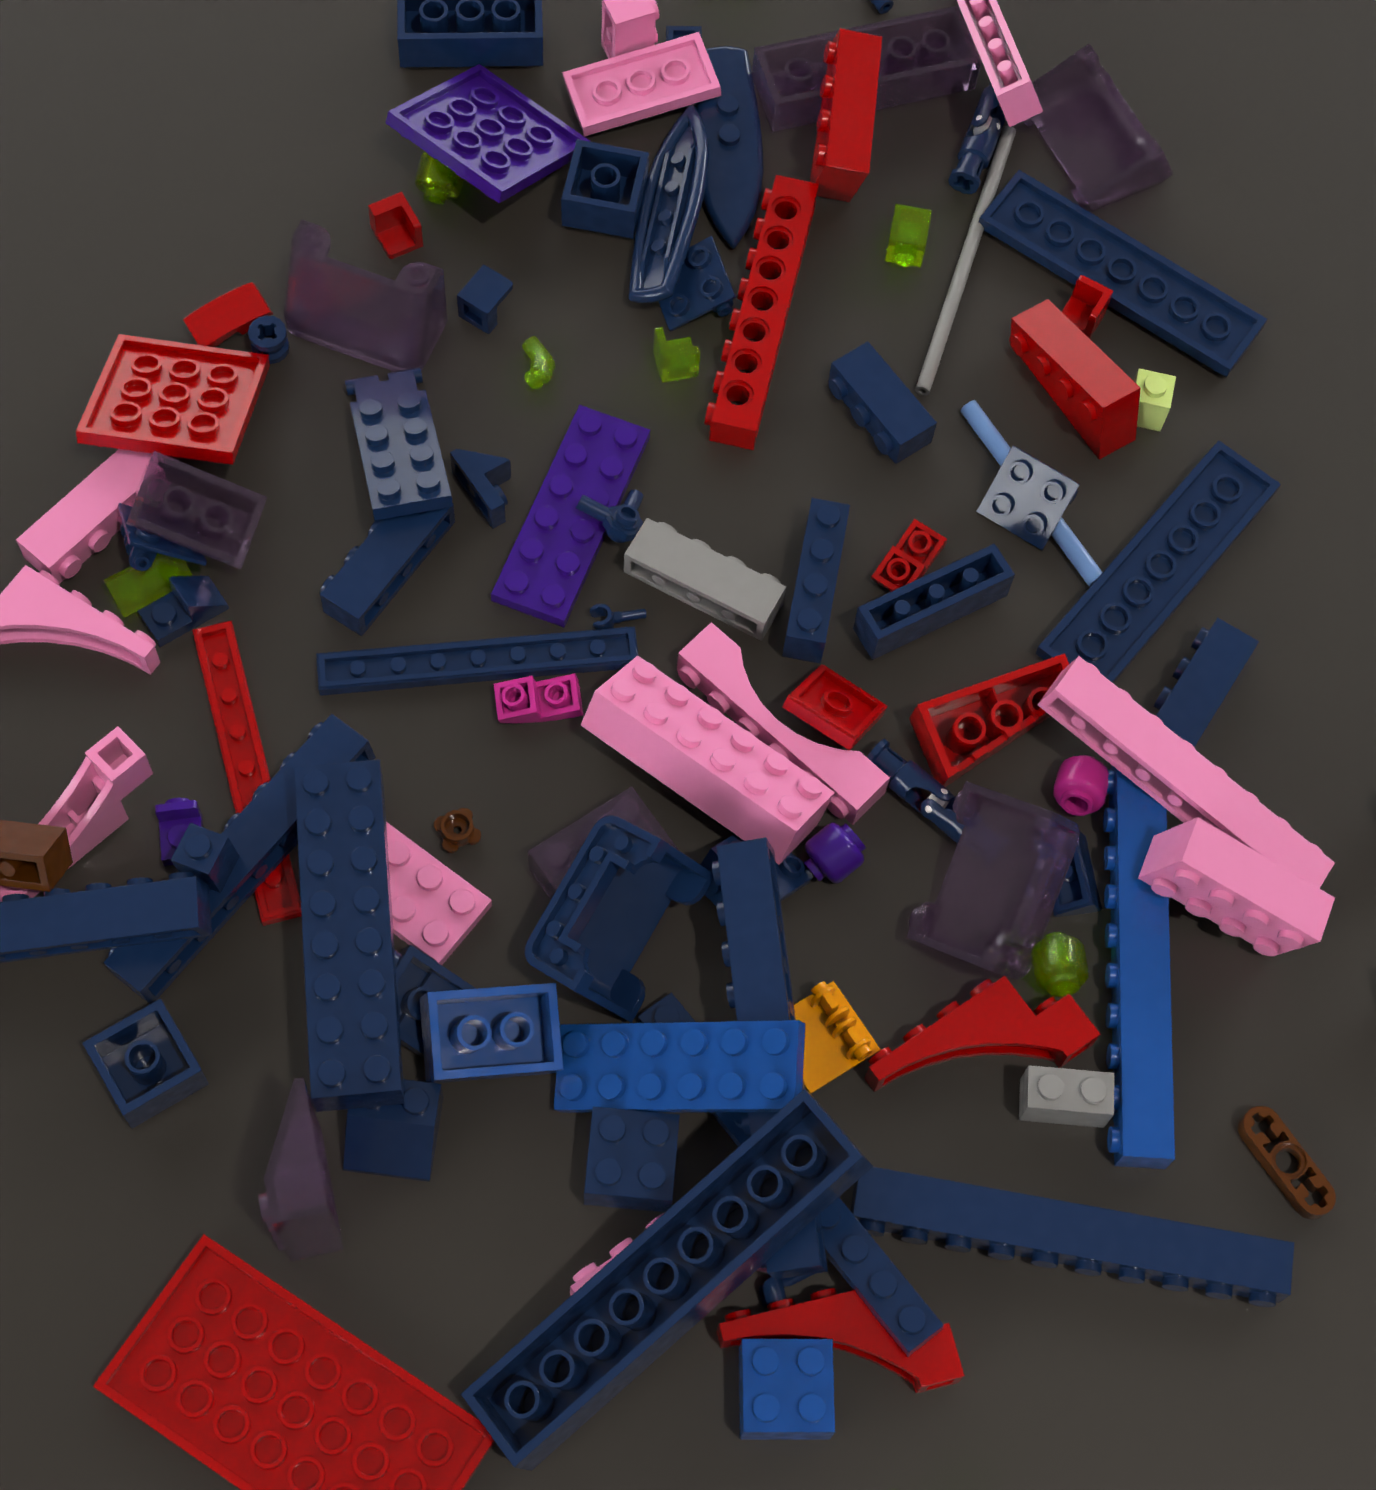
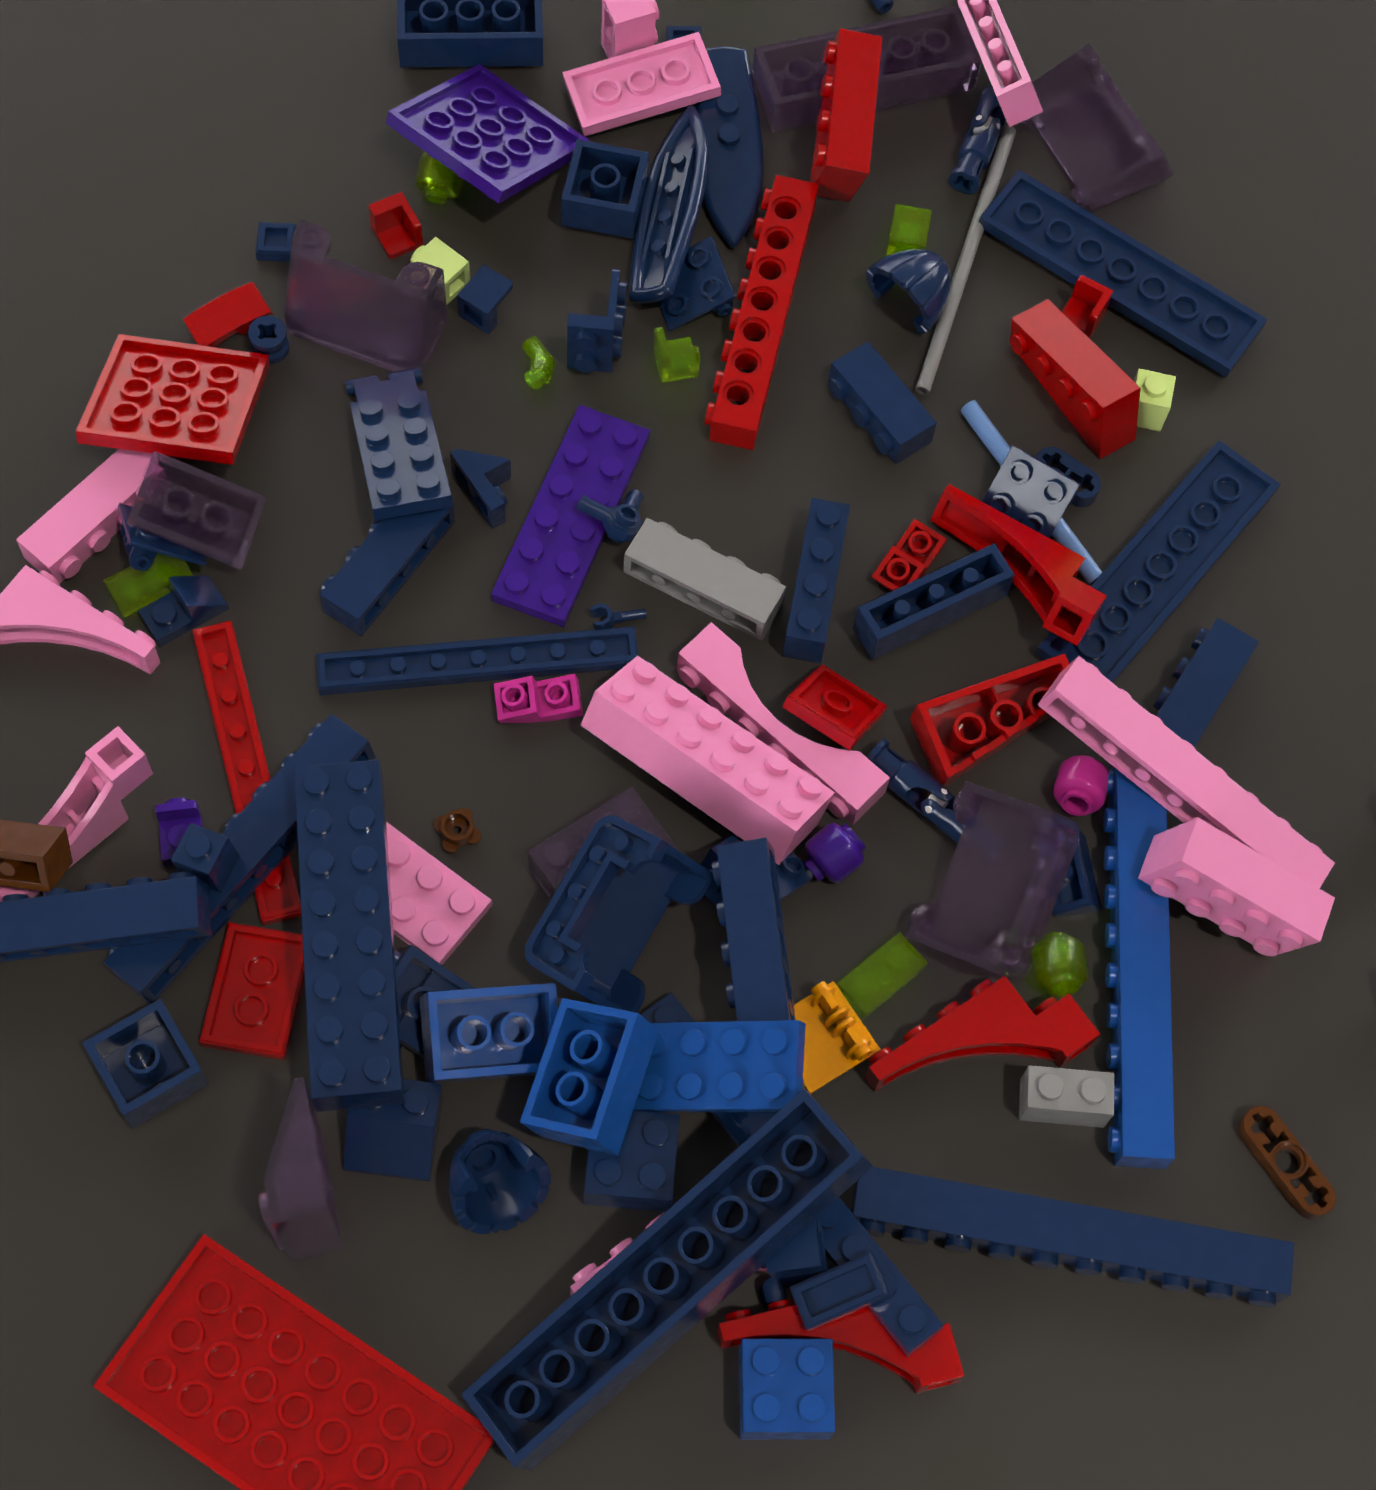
(255, 992): none -> red tile
(274, 241): none -> dark blue tile
(454, 265): none -> yellowish green brick
(496, 1182): none -> dark blue hair
(589, 1076): none -> blue brick
(596, 339): none -> dark blue bracket
(840, 1291): none -> dark blue tile
(881, 975): none -> clear neon green plate
(919, 273): none -> dark blue hair
(1040, 565): none -> red arch
(1075, 470): none -> dark blue beam

